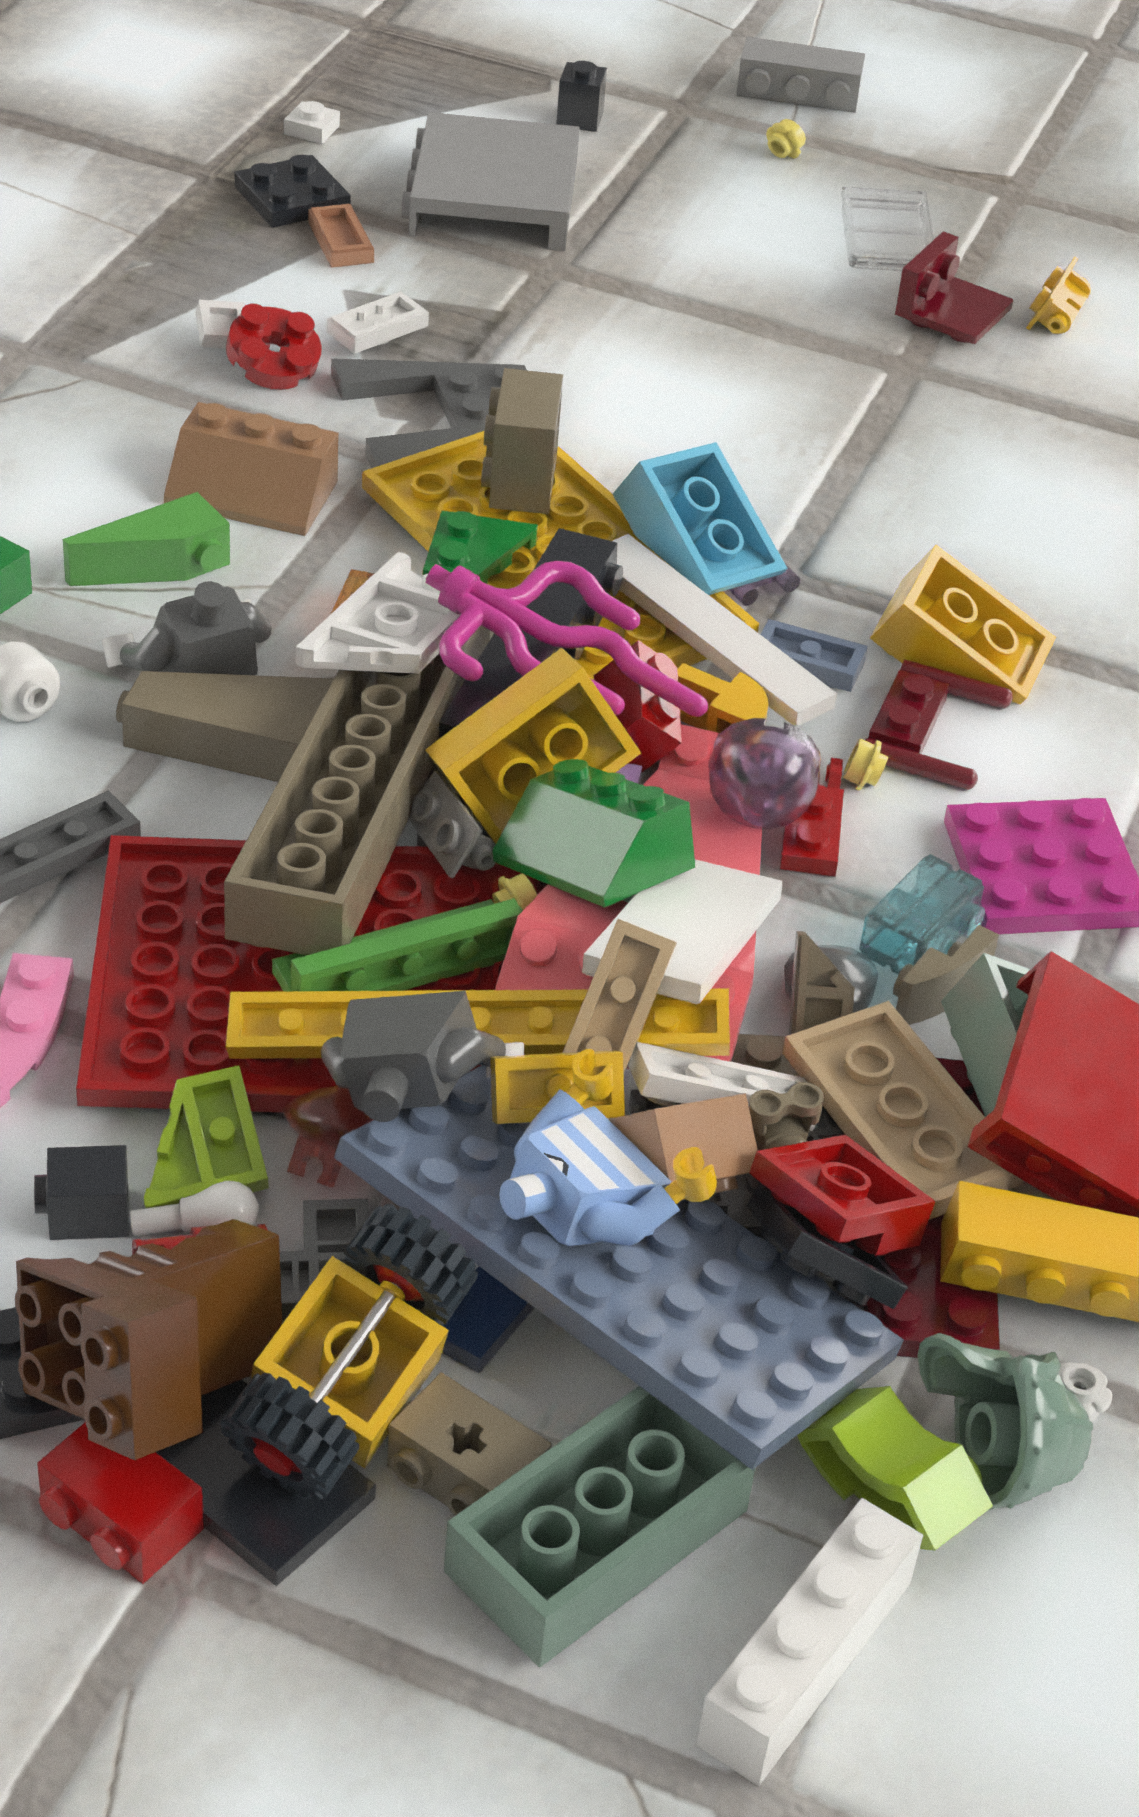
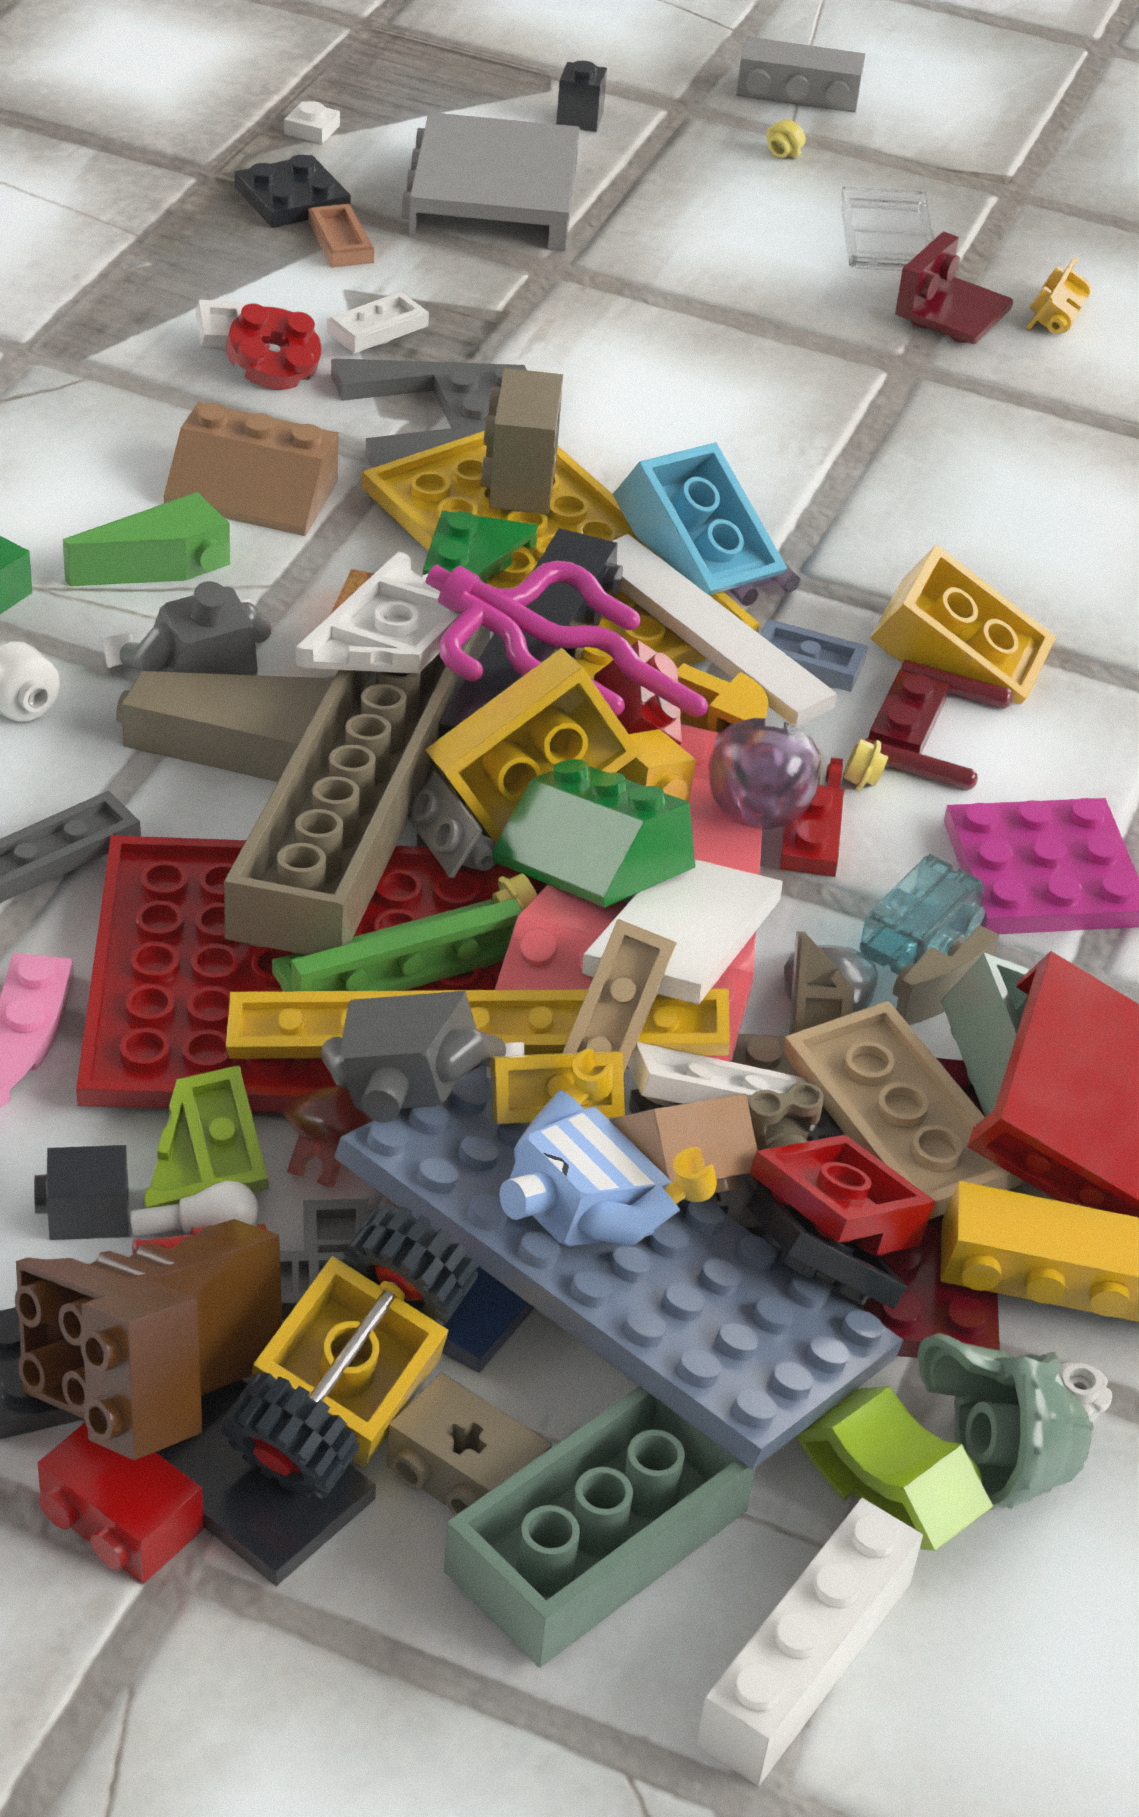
(661, 764): none -> yellow brick

